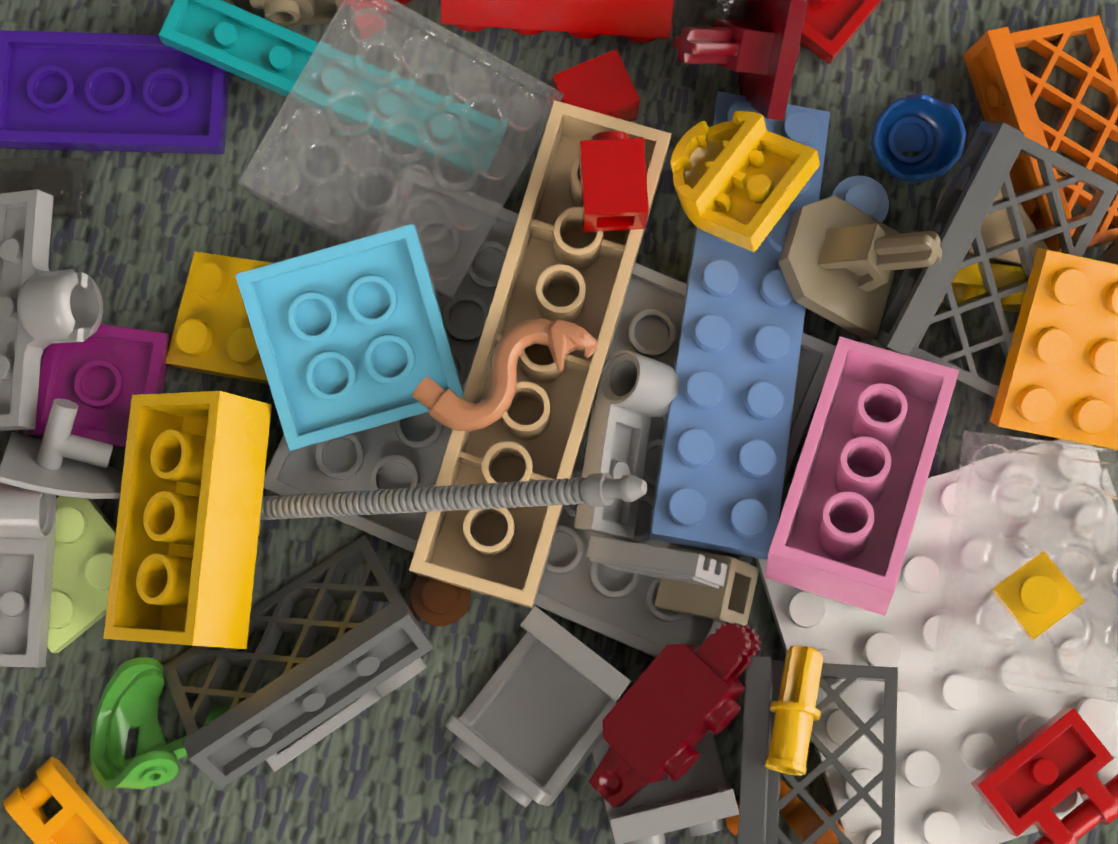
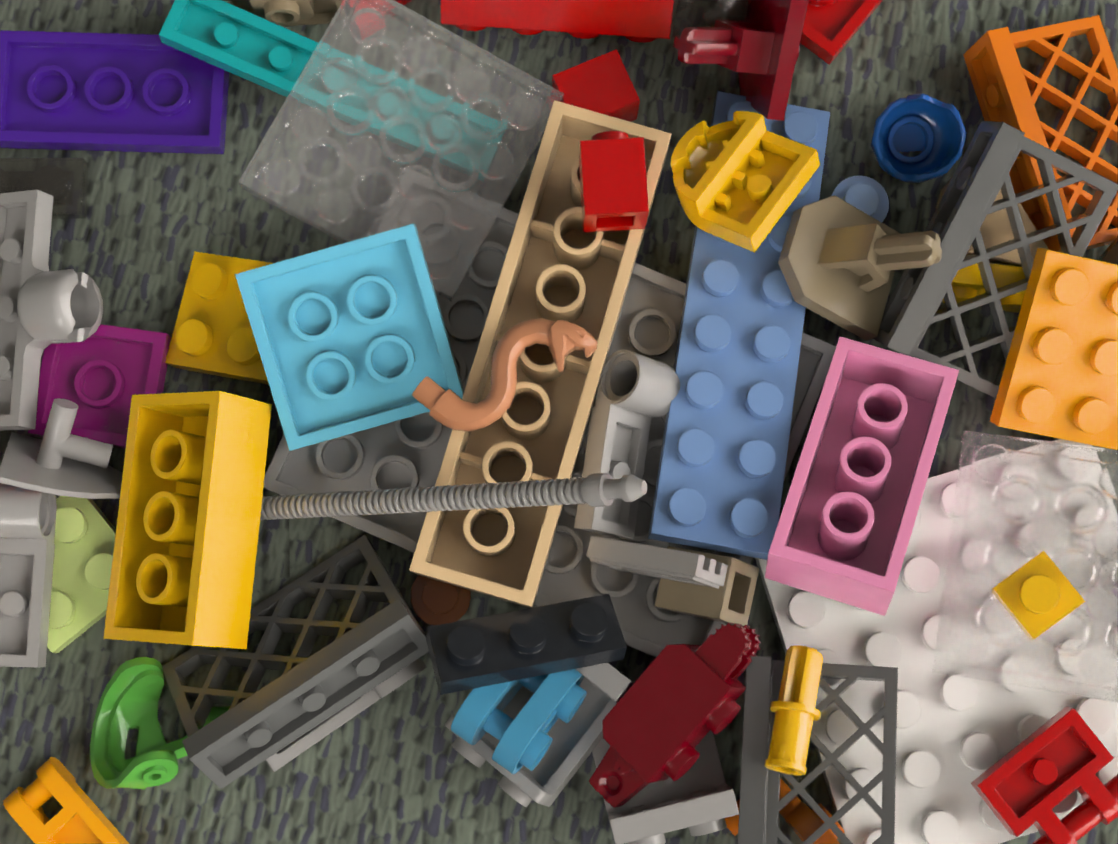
(525, 643): none -> black plate
(525, 738): none -> dark azure brick

